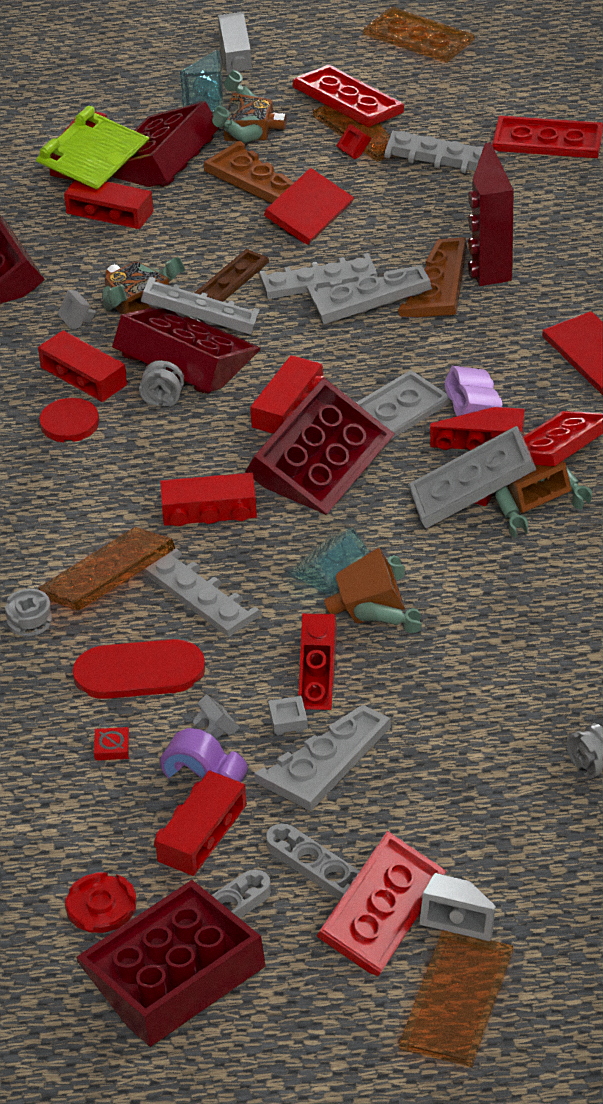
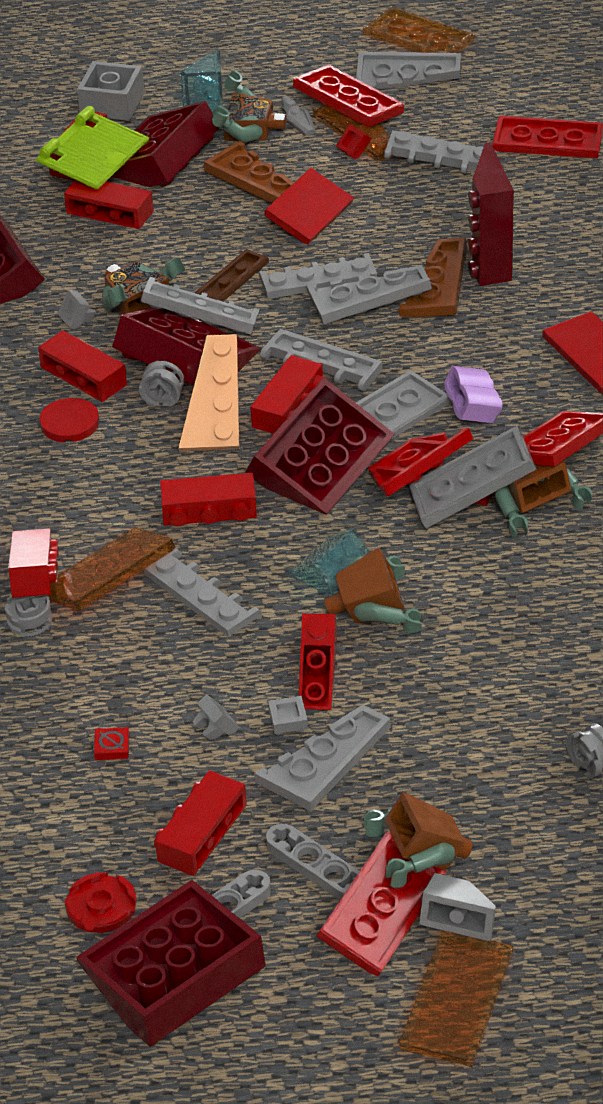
(33, 563): none -> brick
(112, 89): none -> light grey brick
(139, 668): red tile -> none
(200, 754): medium lavender animal -> none
(214, 403): none -> light nougat wing
(234, 42): light grey slope -> none
(298, 116): none -> light grey piece
(335, 360): none -> light grey hinge
(406, 68): none -> light grey wing
(414, 458): none -> red wing
(421, 834): none -> dark orange torso
(475, 428): red slope -> none

